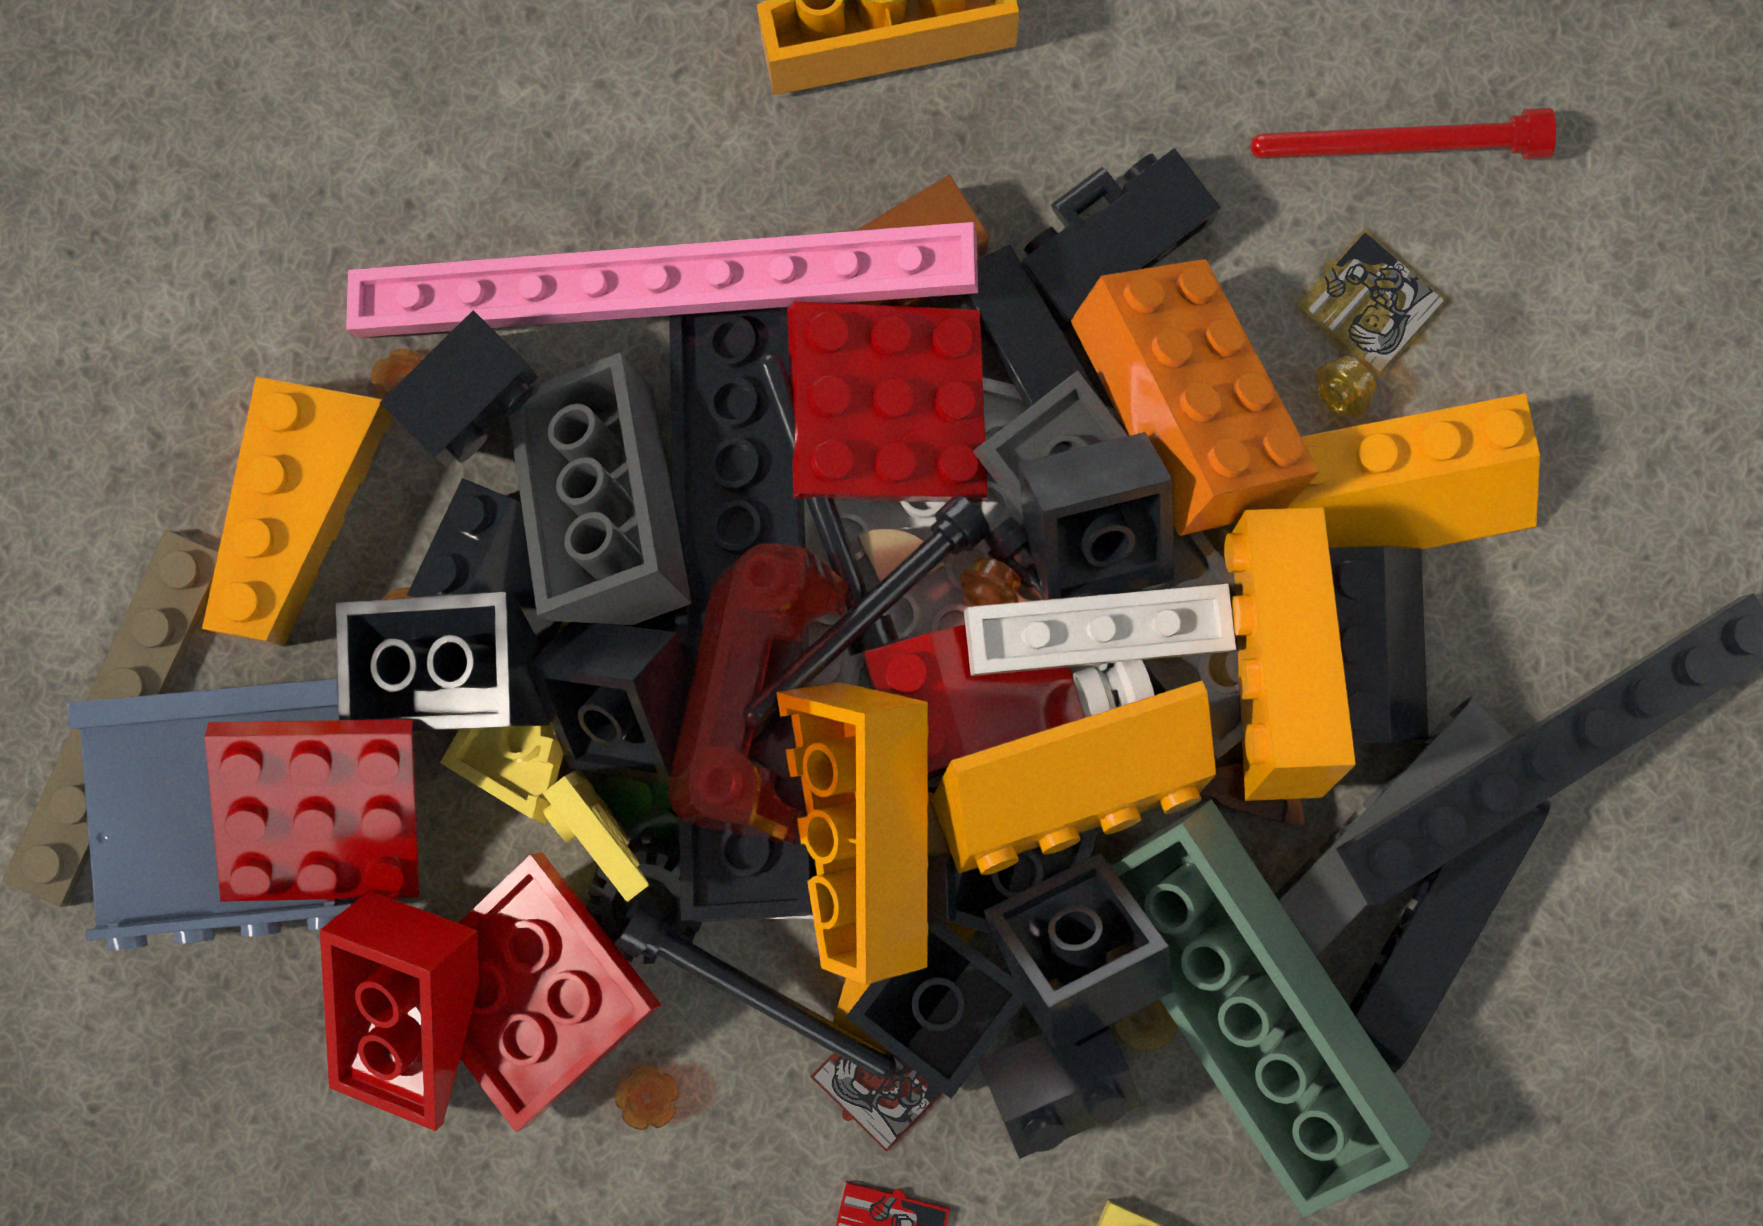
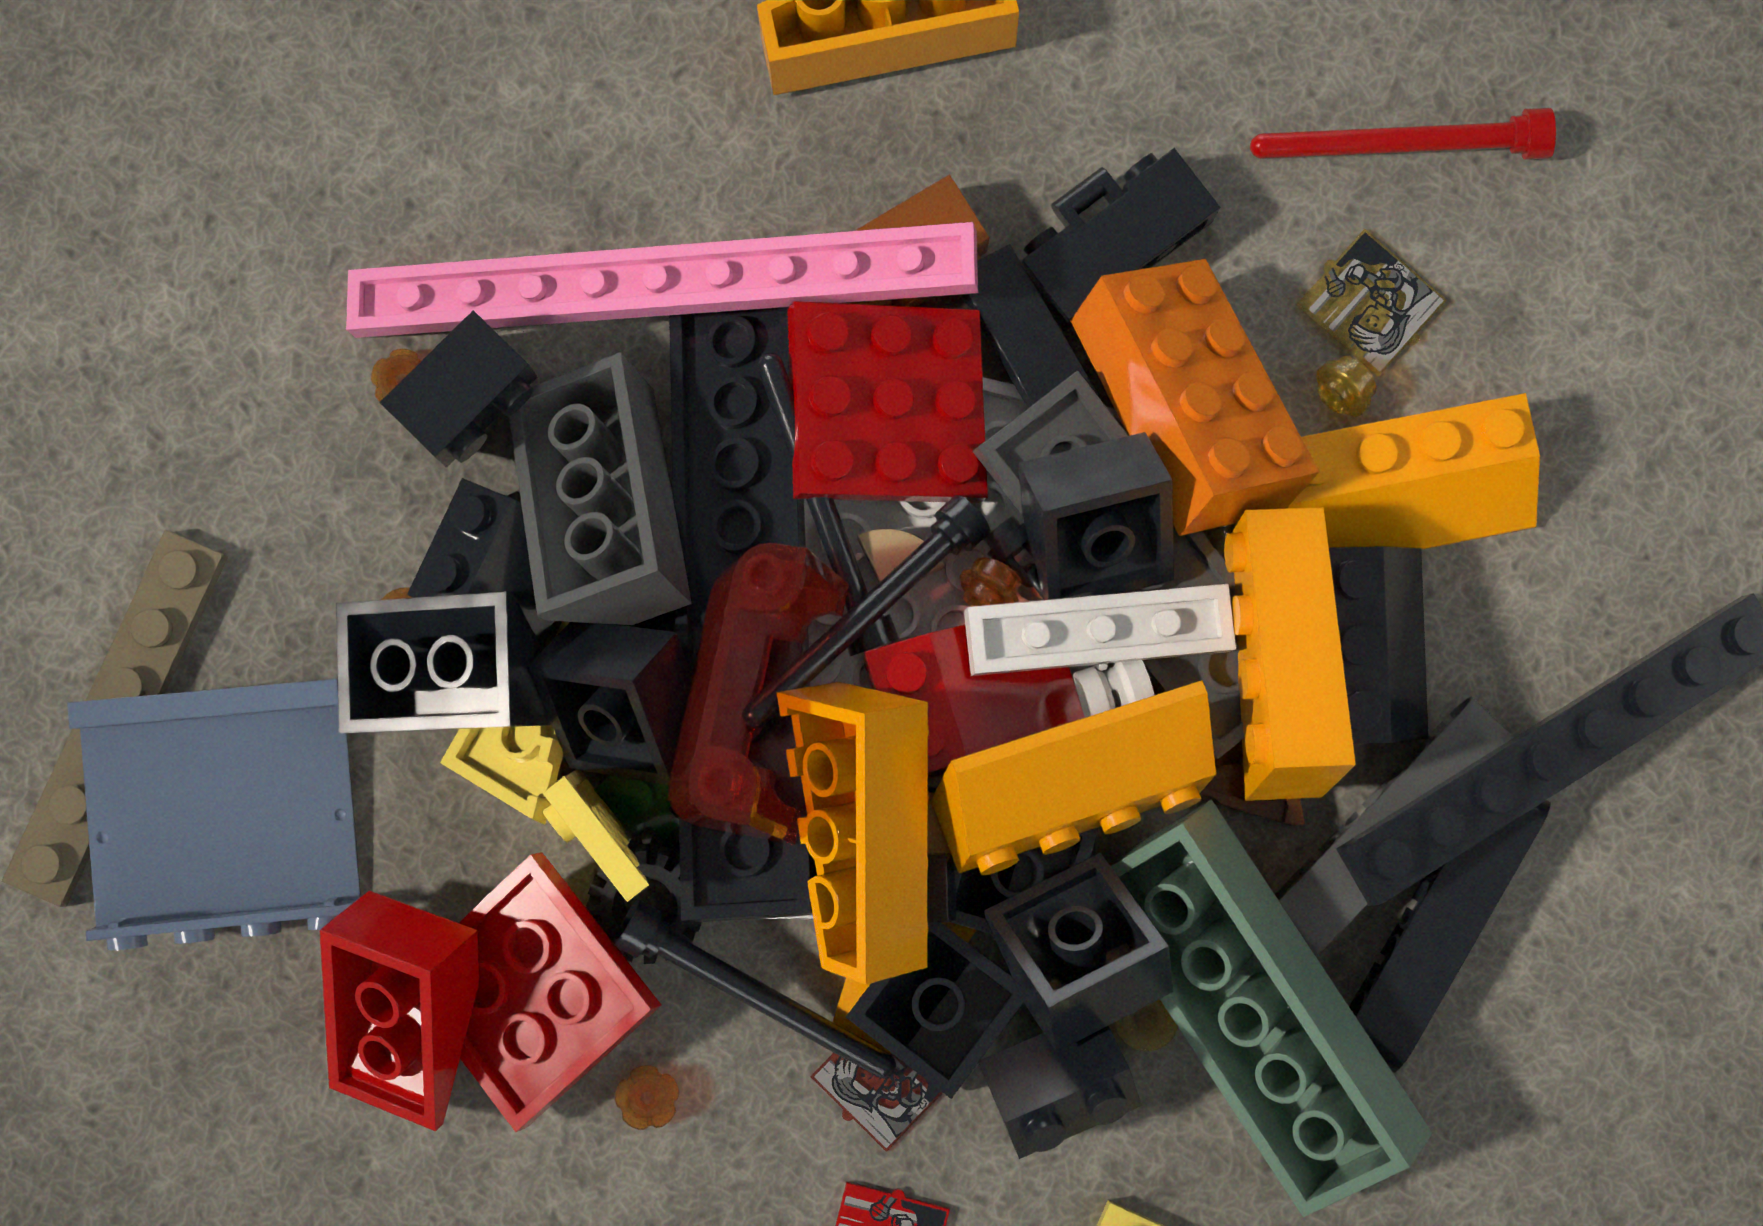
(287, 503): light orange wedge -> none
(313, 809): red plate -> none

